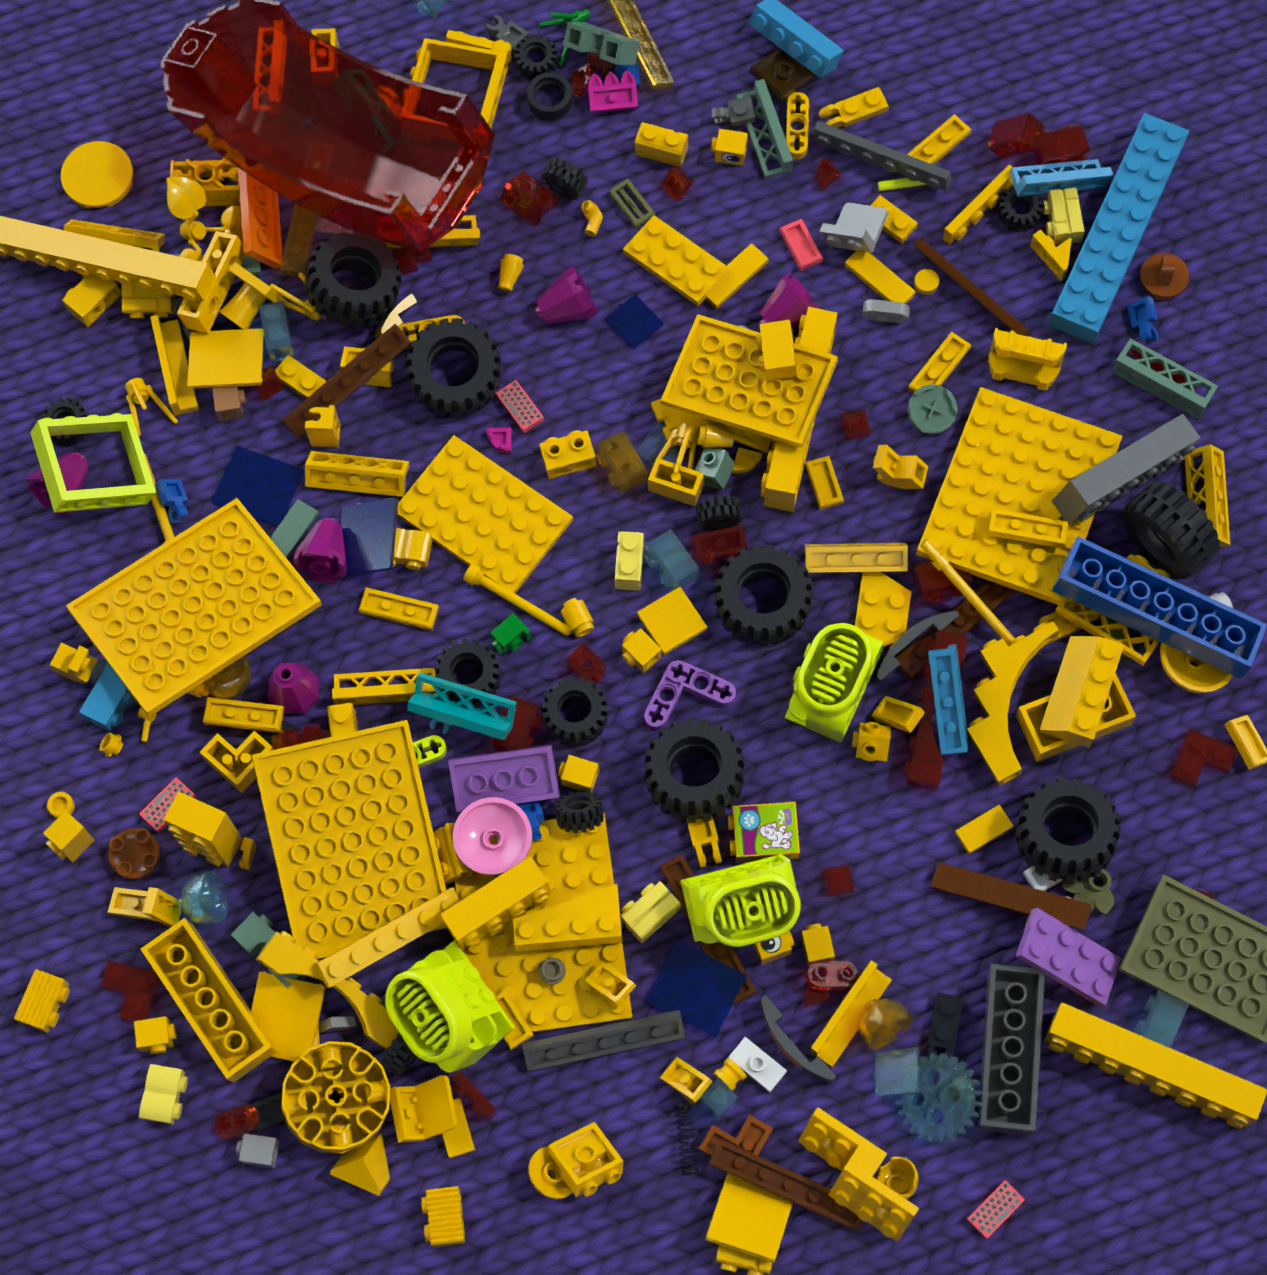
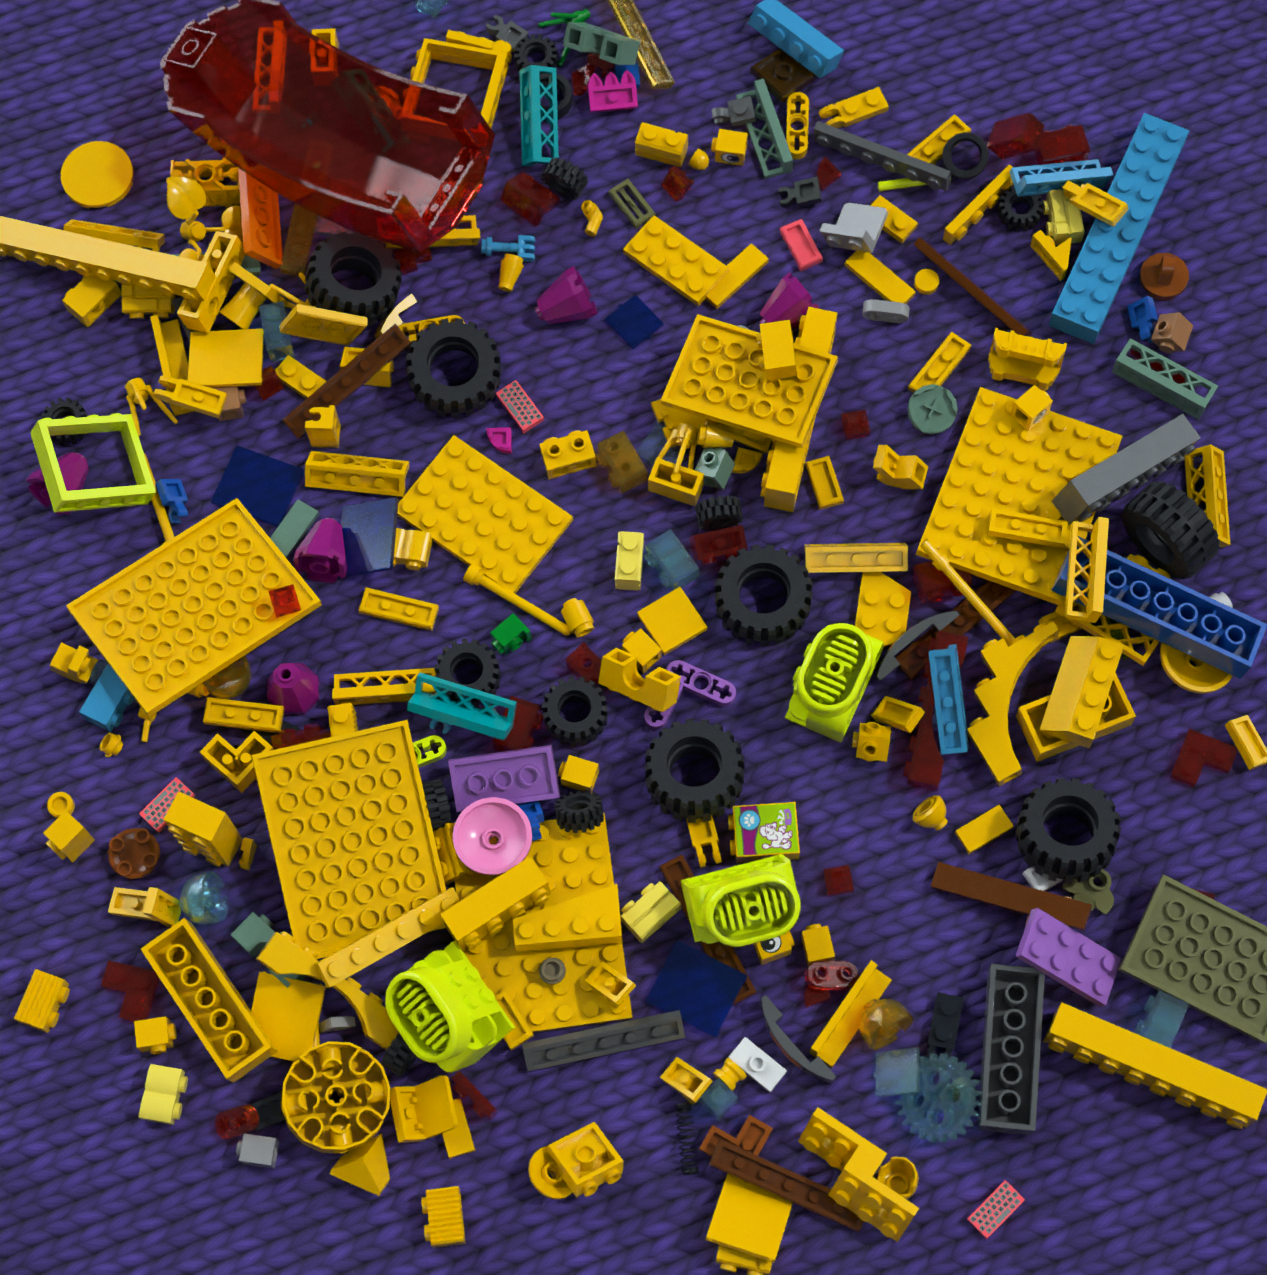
(192, 396): none -> yellow hinge
(284, 600): none -> clear red tile
(323, 325): none -> yellow tile
(437, 803): none -> black tyre
(523, 247): none -> dark azure hinge
(531, 114): none -> teal fence
(621, 675): none -> yellow arch
(699, 160): none -> yellow hinge
(805, 193): none -> pearl dark grey plate
(931, 813): none -> yellow brick
(969, 137): none -> black tyre
(1031, 407): none -> yellow brick
(1095, 202): none -> yellow hinge
(1096, 572): none -> yellow fence
(1172, 332): none -> medium nougat brick

